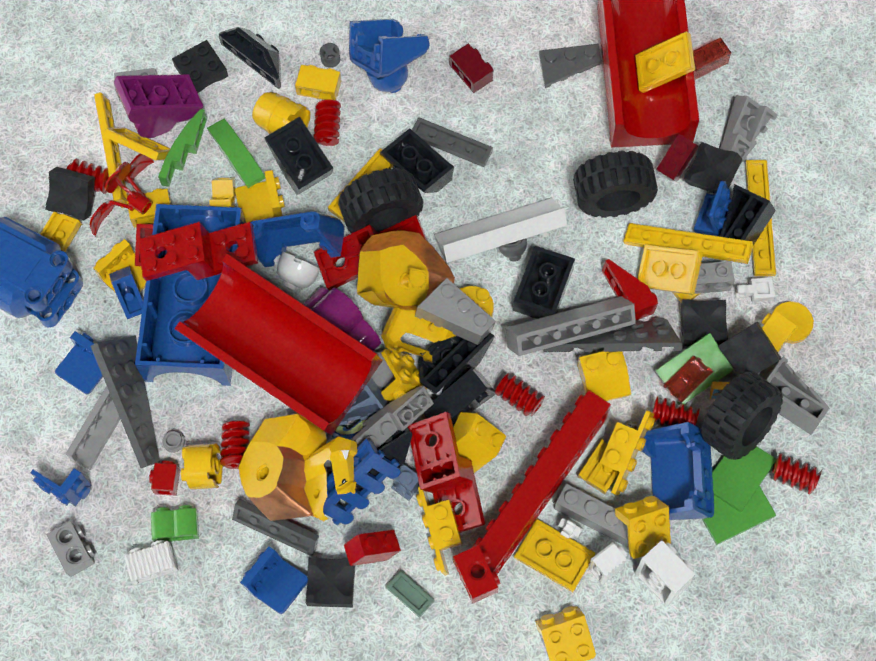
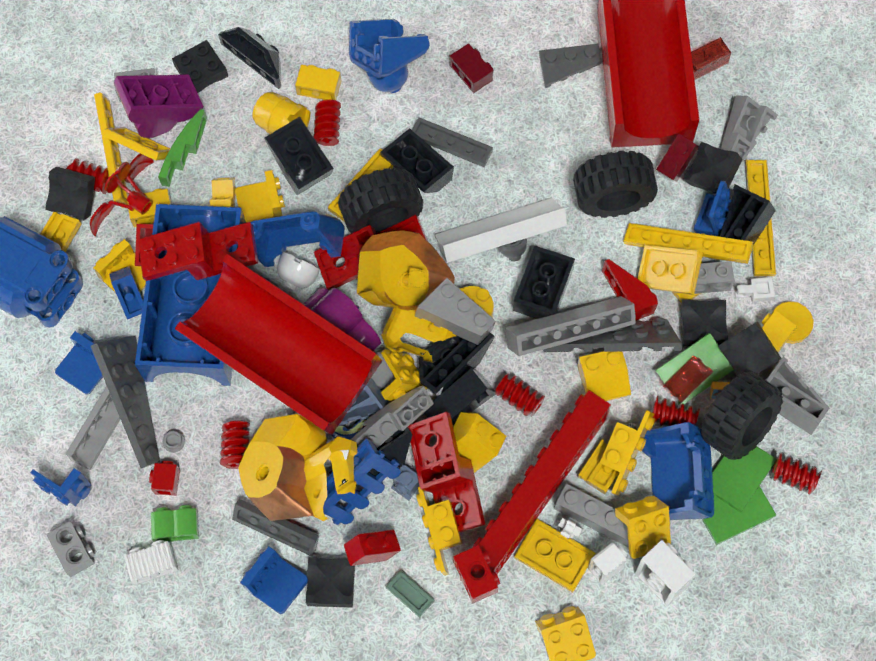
(201, 466): yellow brick -> none
(236, 153): bright green slope -> none
(327, 50): dark grey wheel -> none
(665, 62): yellow tile -> none

